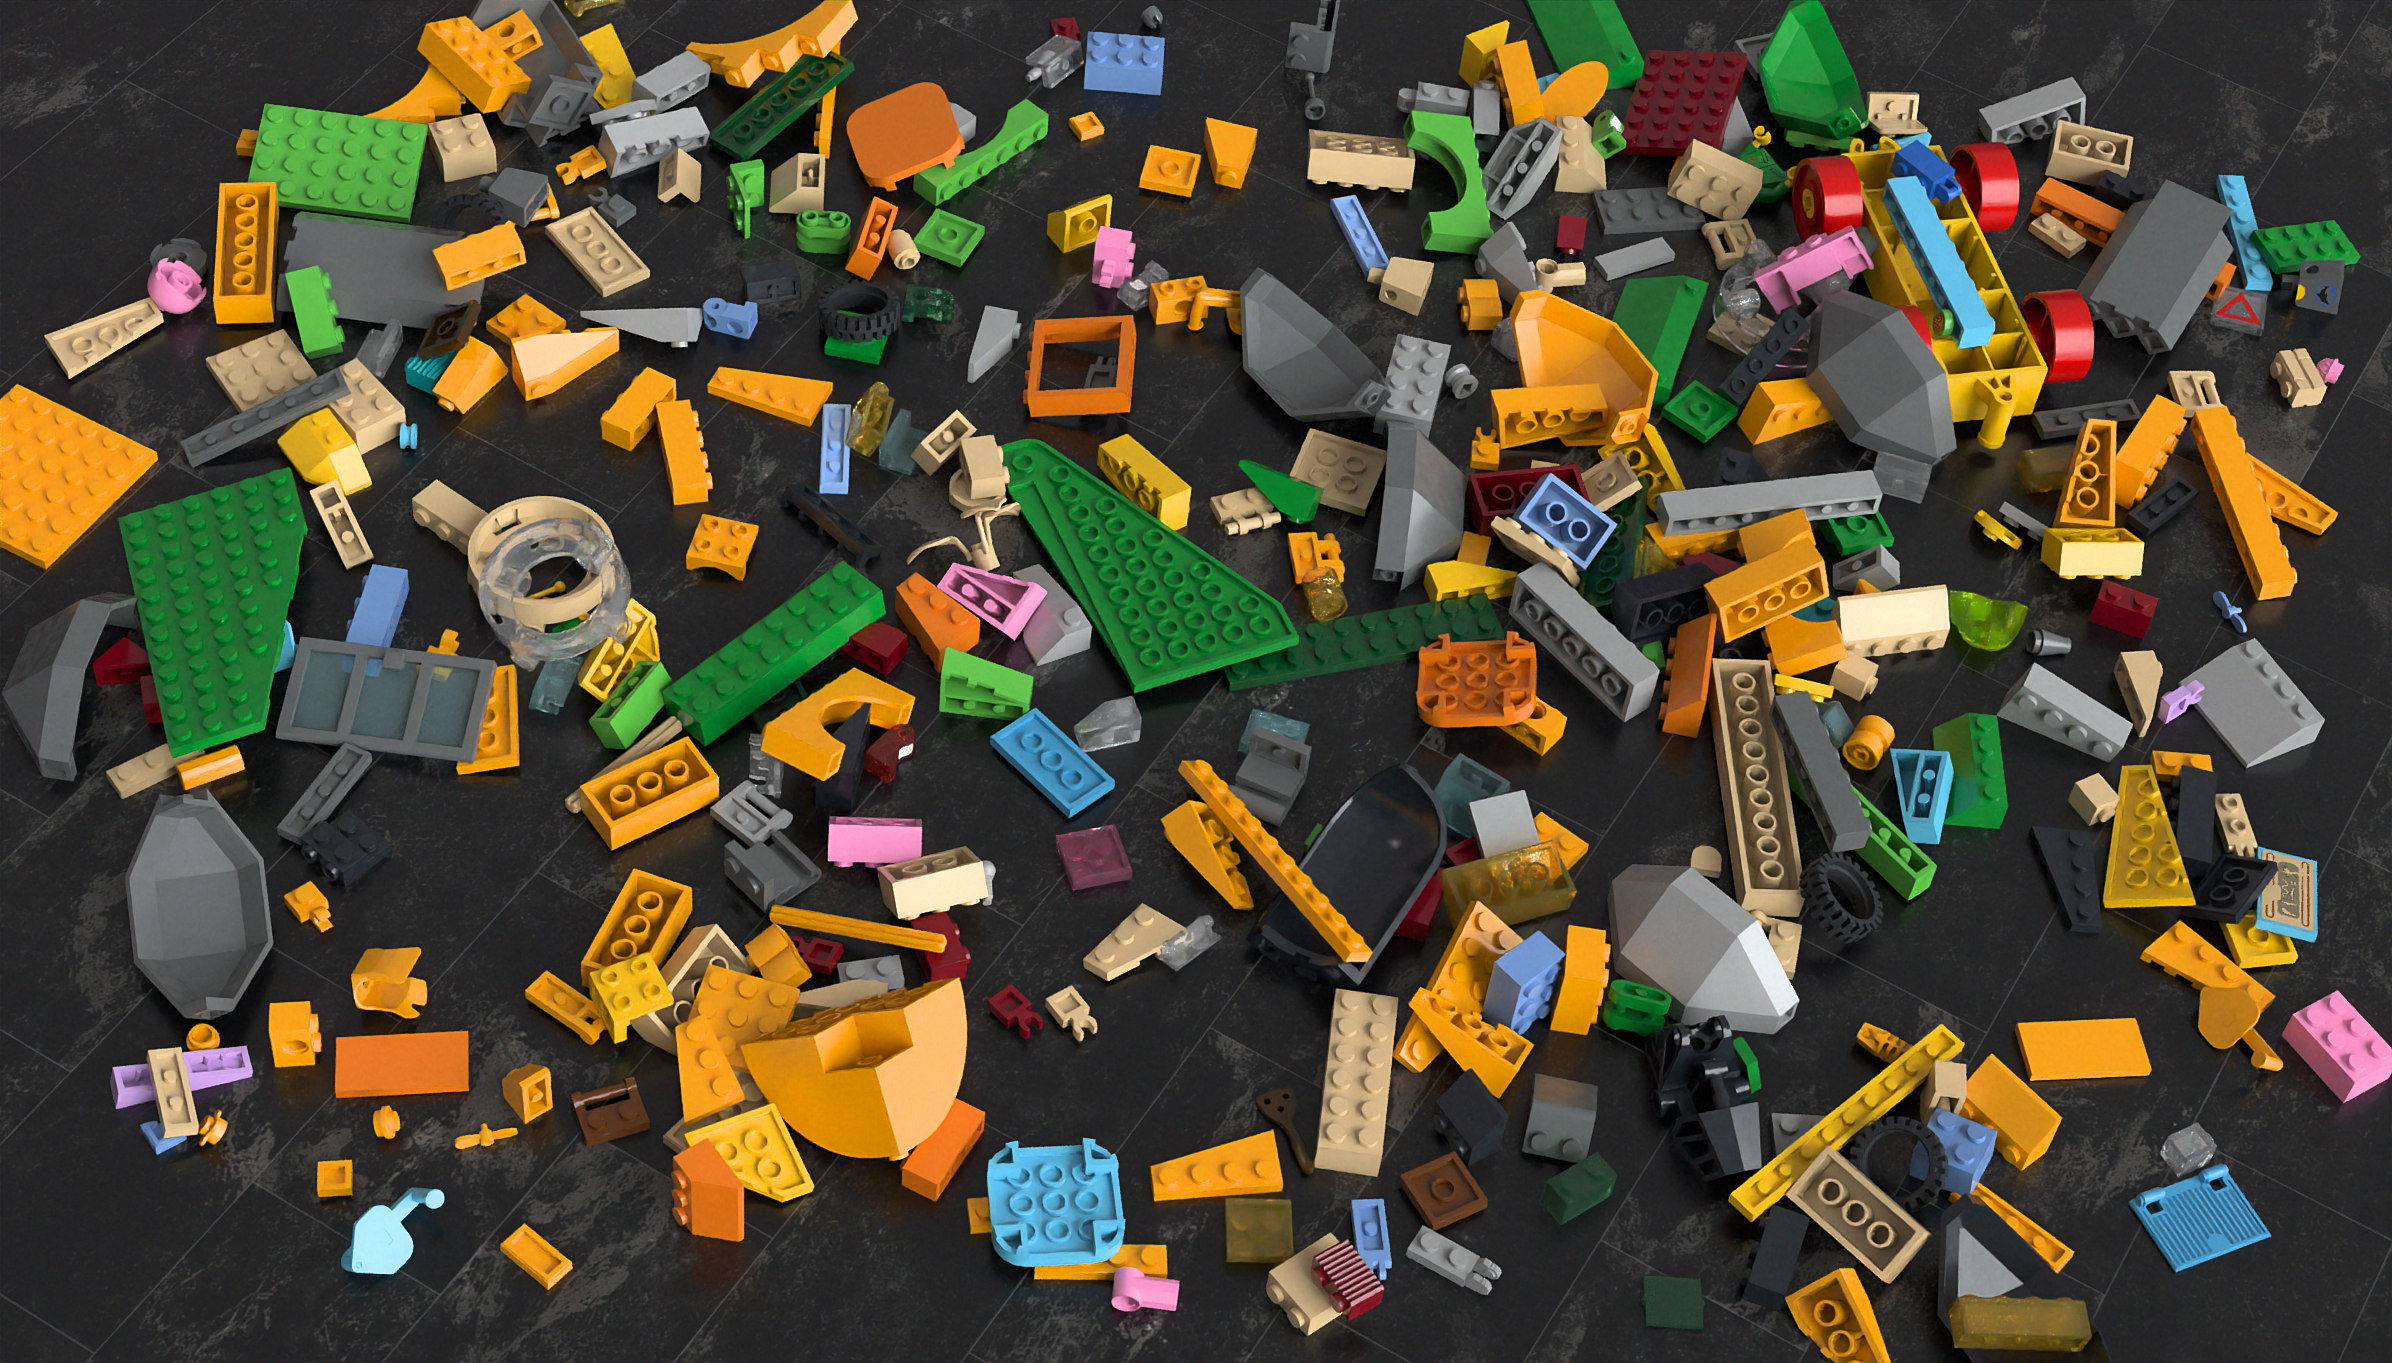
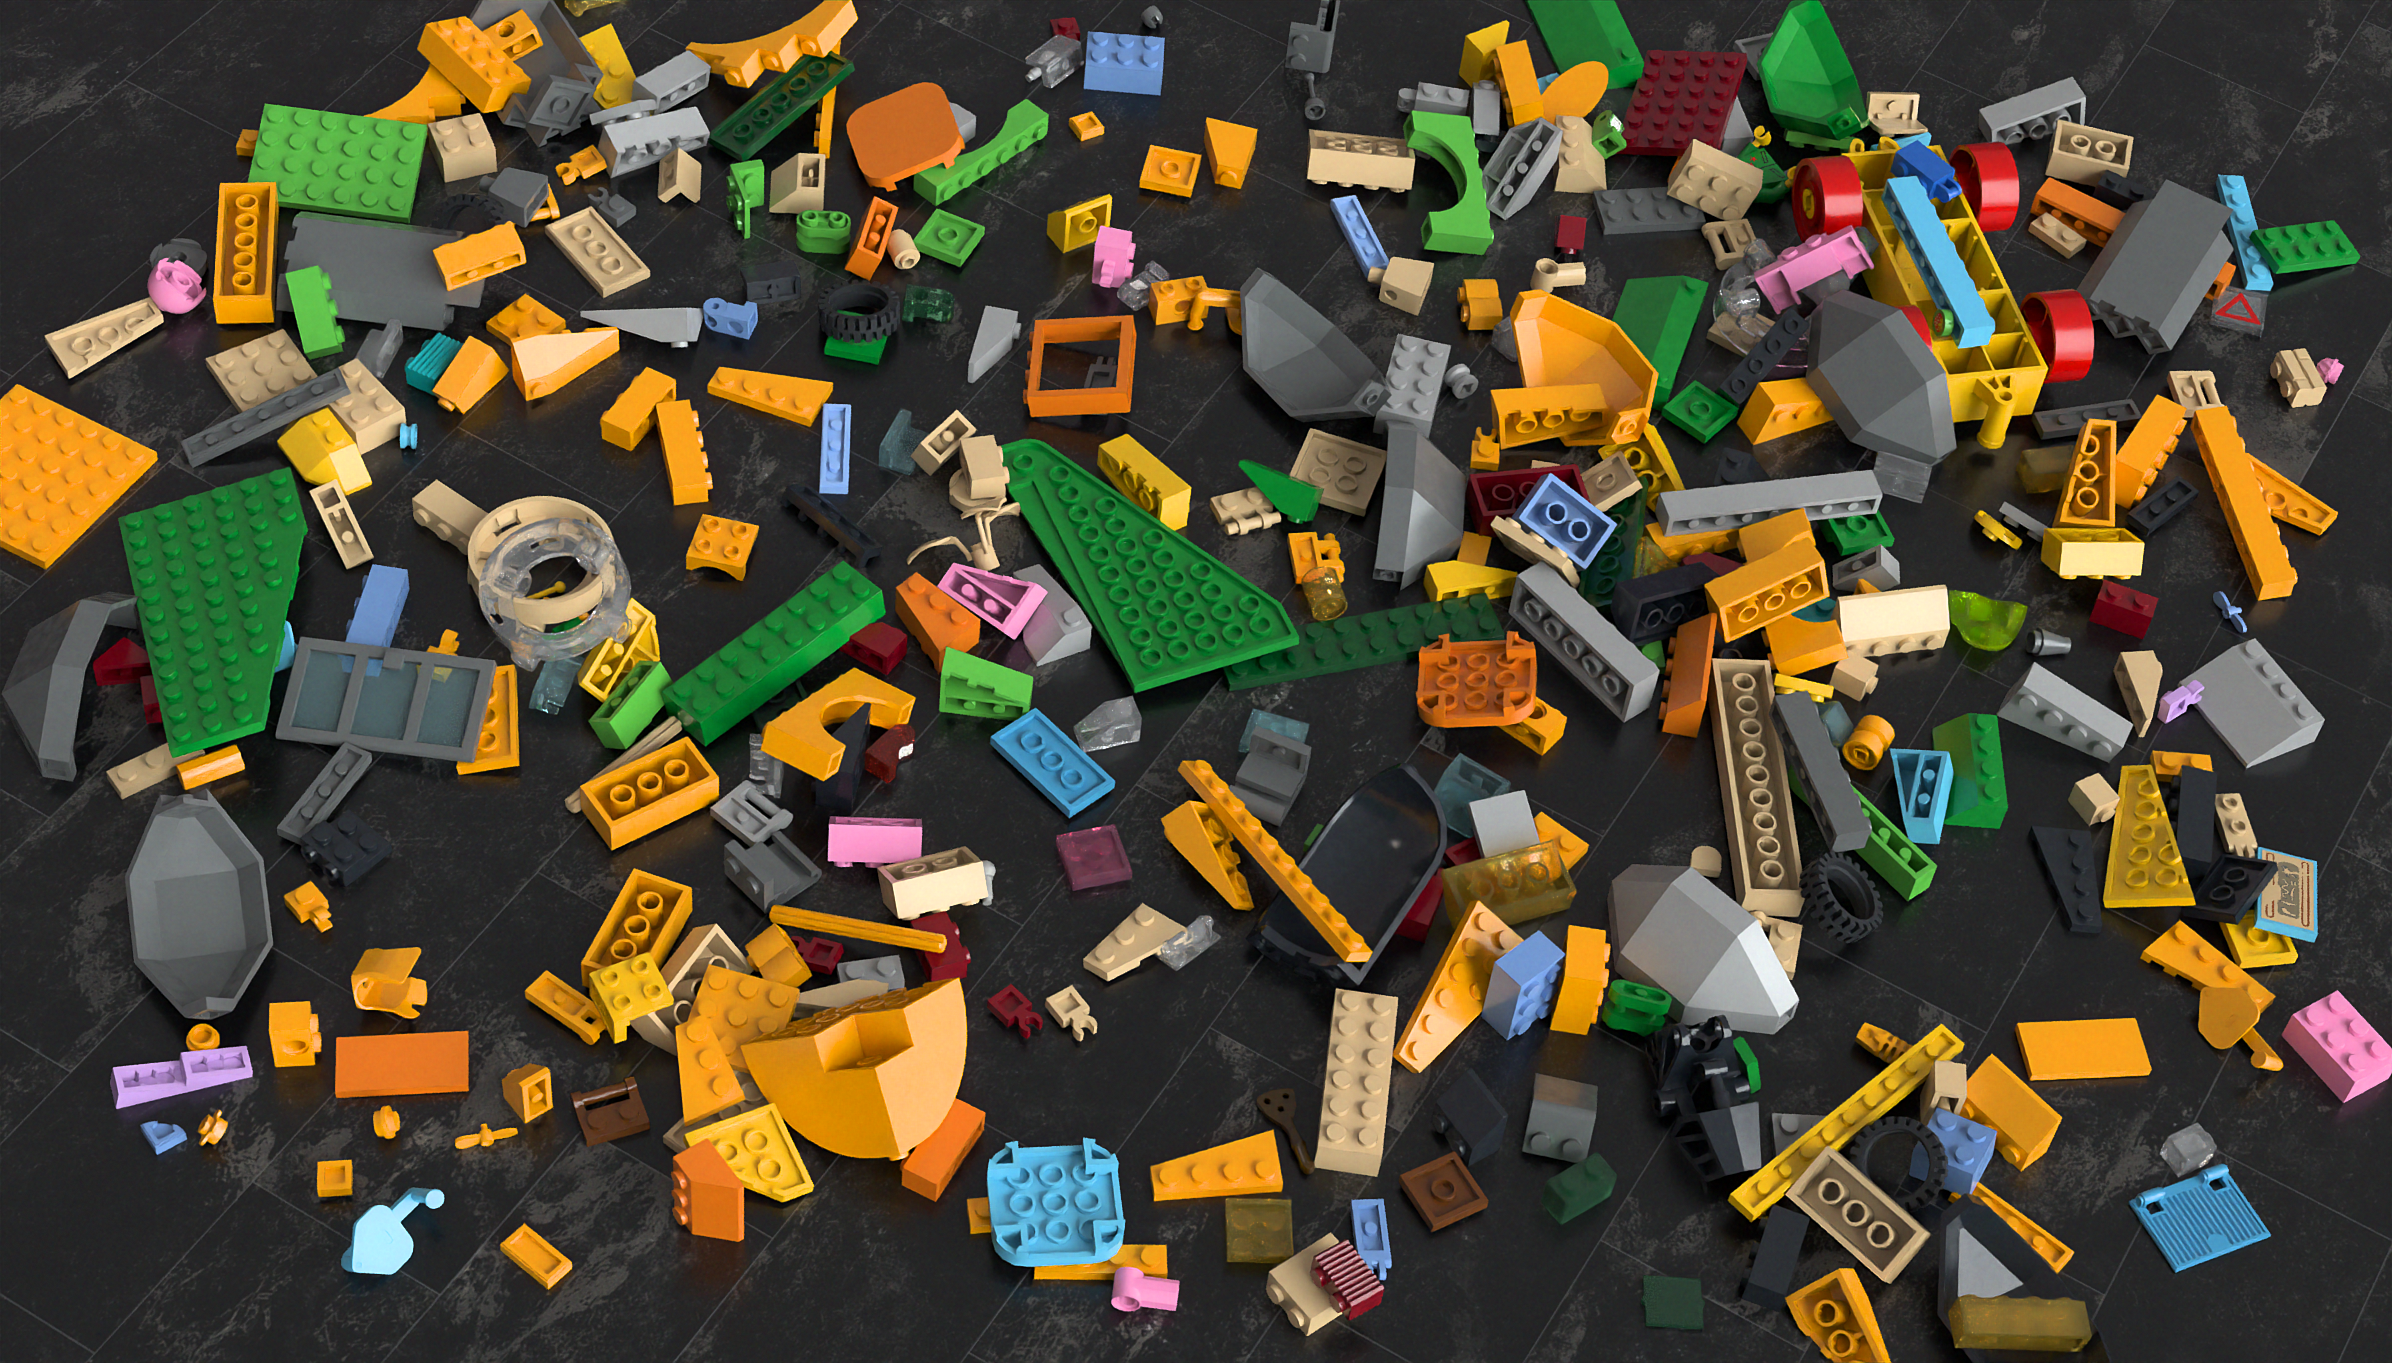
(172, 1092): tan plate -> none
(449, 330): dark brown plate -> none
(870, 420): clear yellow brick -> none
(1452, 1261): light grey hinge -> none
(1488, 1050): light orange wedge -> none
(1505, 262): light grey wedge -> none
(1634, 258): light grey tile -> none
(2317, 285): dark grey torso -> none

